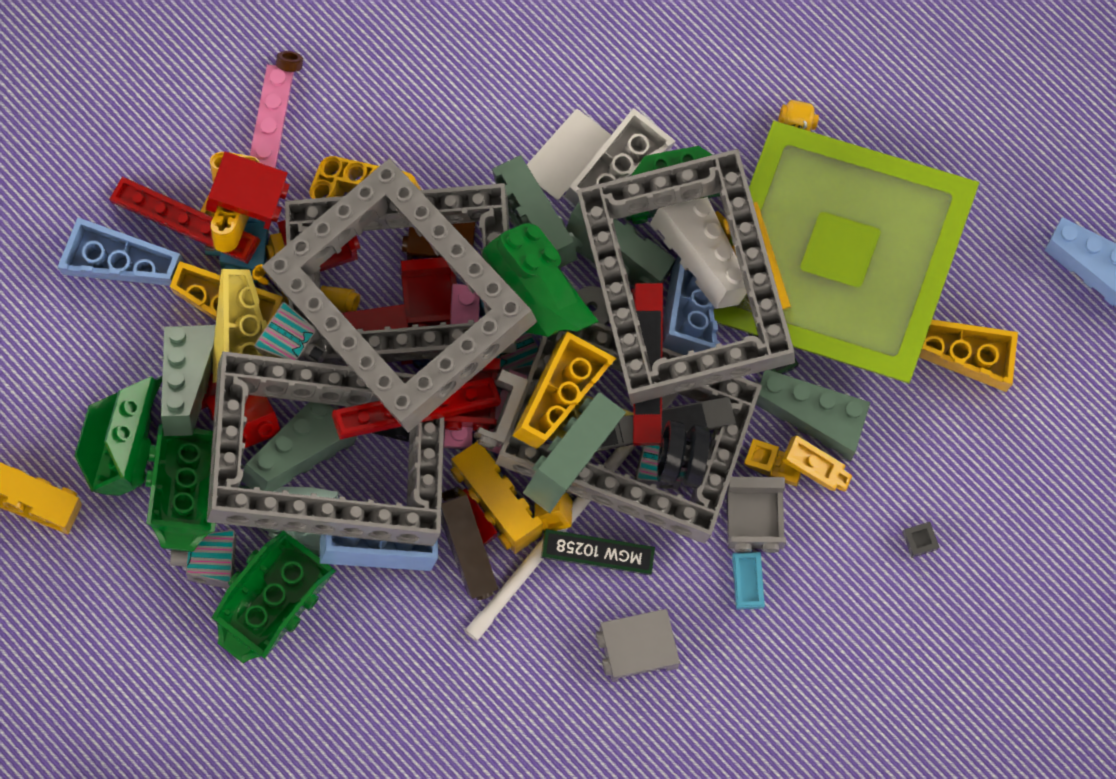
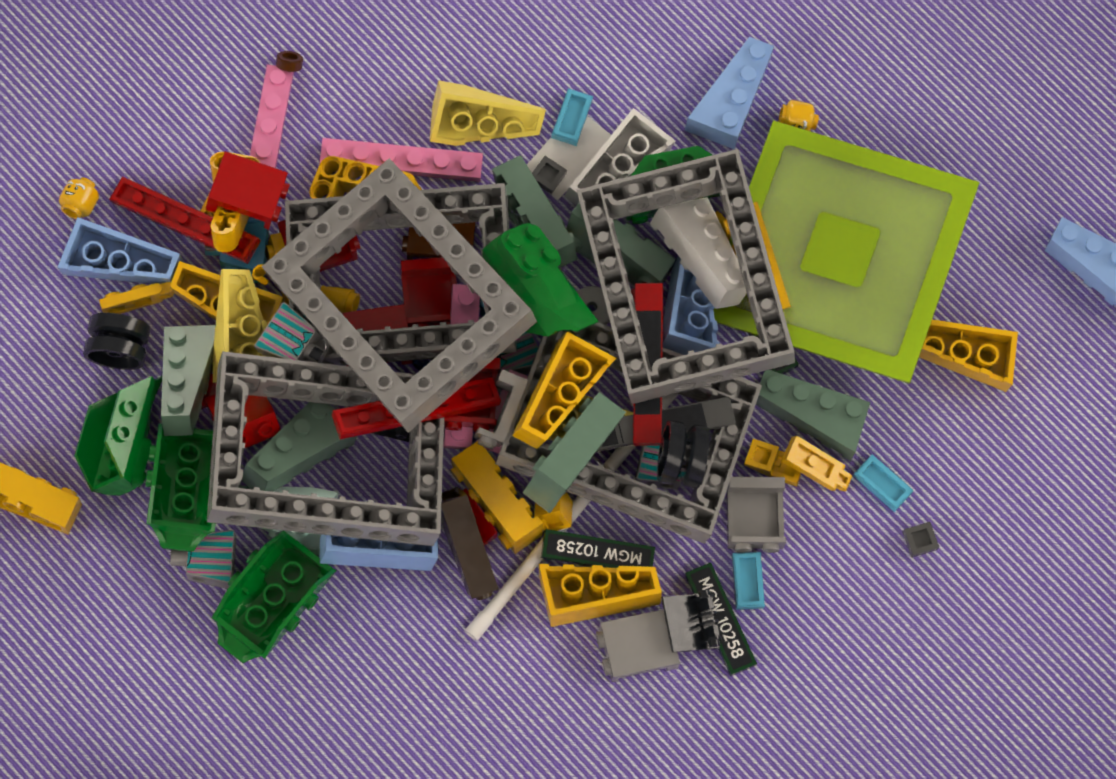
(78, 198): none -> yellow head
(116, 341): none -> black wheel
(138, 297): none -> yellow hinge
(410, 159): none -> bright pink plate
(473, 114): none -> light yellow wedge
(549, 174): none -> dark grey plate
(572, 117): none -> medium azure tile
(596, 591): none -> yellow wedge
(691, 622): none -> black hinge
(729, 100): none -> light blue wedge
(733, 645): none -> tile
(883, 483): none -> medium azure tile

